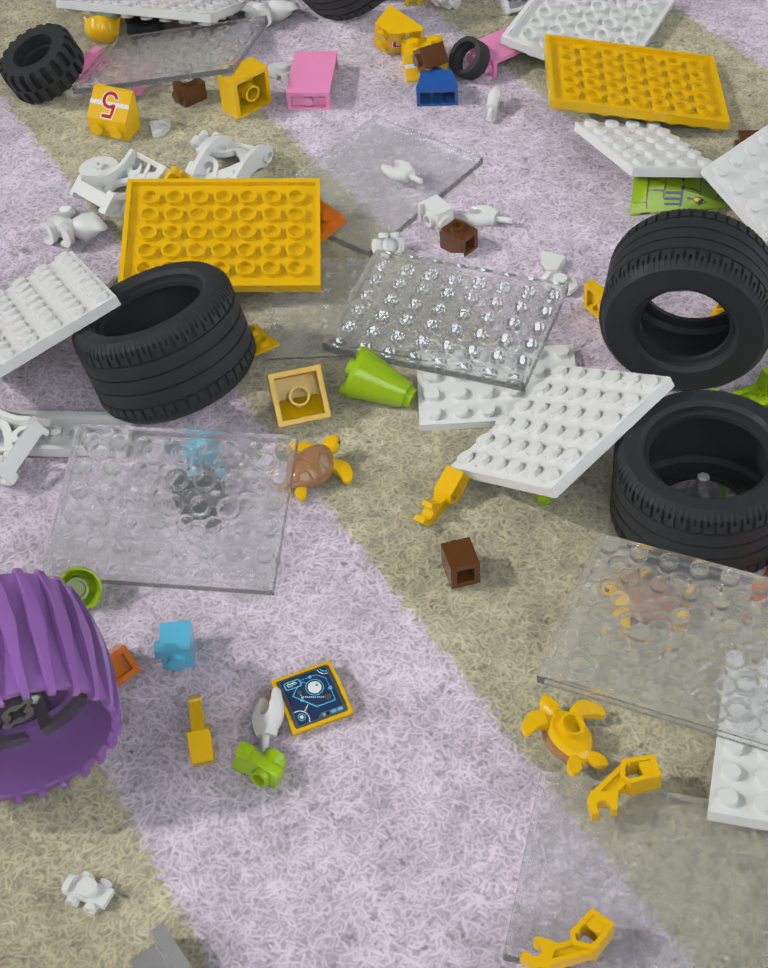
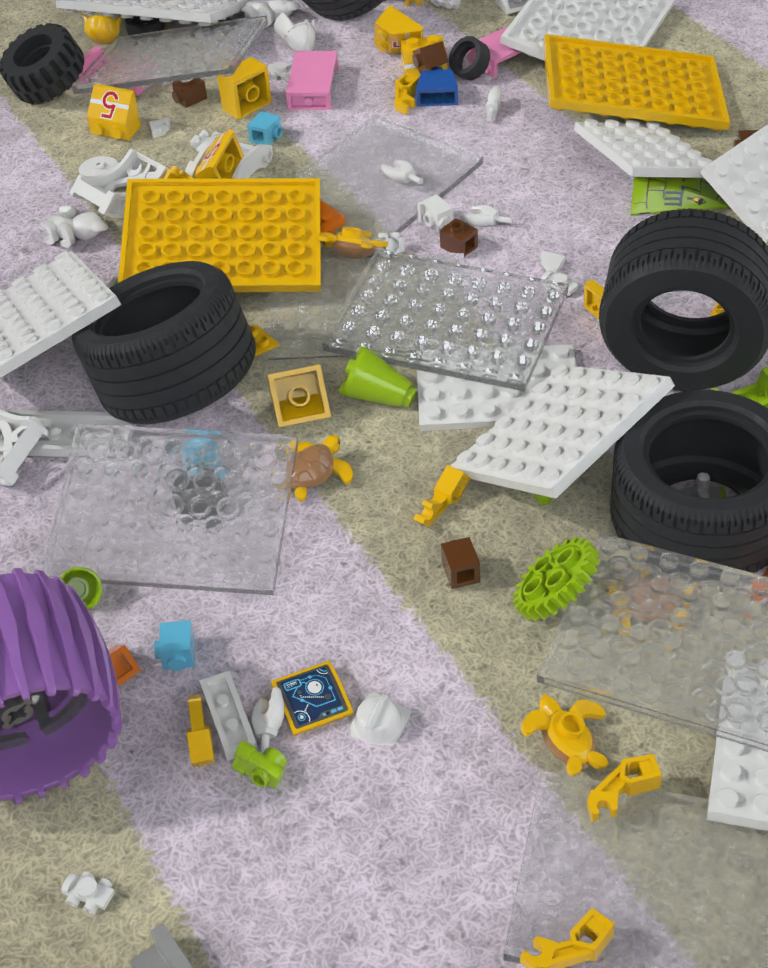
(221, 158): none -> yellow slope
(227, 712): none -> white plate
(264, 128): none -> medium azure brick
(298, 36): none -> white helmet
(351, 242): none -> yellow animal
(379, 720): none -> white piece
(404, 90): none -> yellow piece
(556, 579): none -> lime gear

